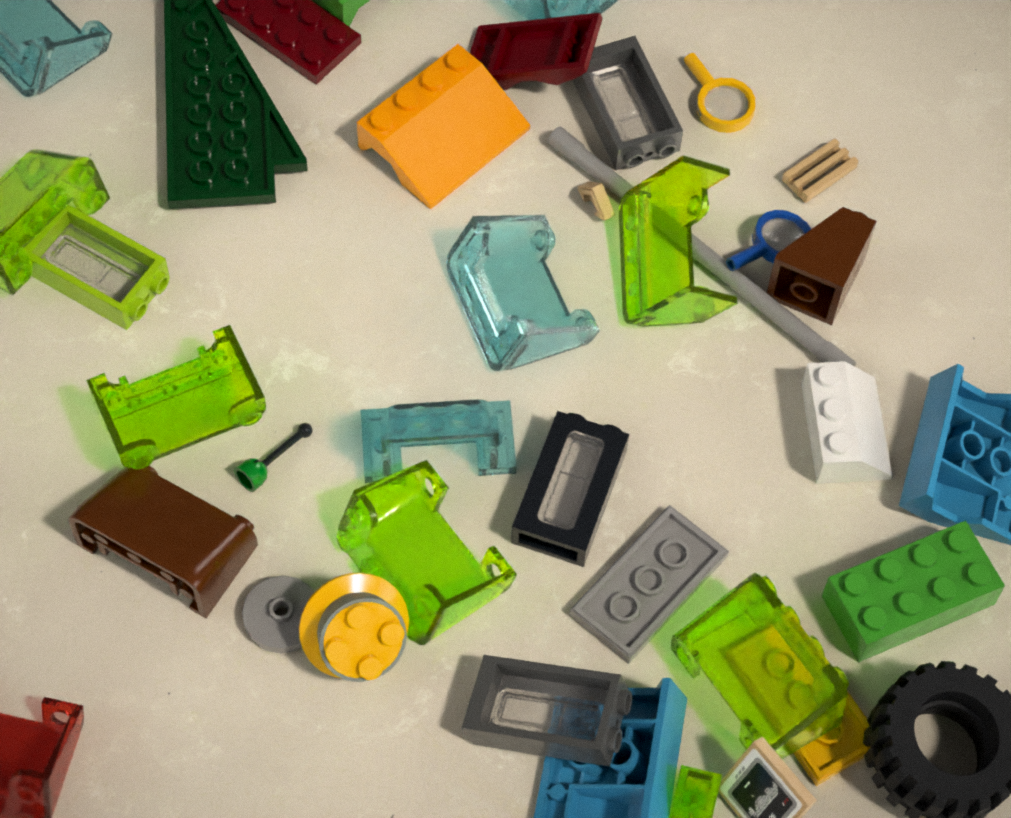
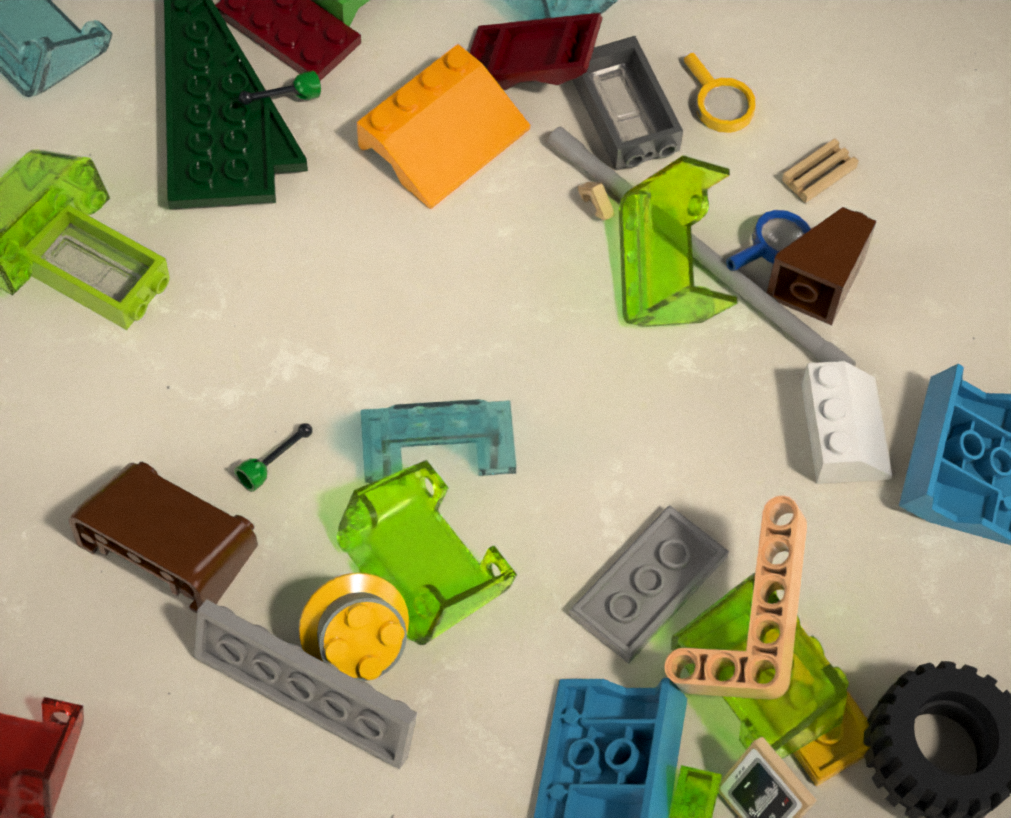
(180, 403): clear neon green windscreen -> none
(261, 623): light grey plate -> none
(304, 684): none -> light grey plate
(305, 86): none -> hinge
(511, 292): clear light blue windscreen -> none
(547, 710): dark grey piece -> none
(570, 488): black piece -> none
(763, 618): none -> light nougat beam
(912, 591): bright green brick -> none

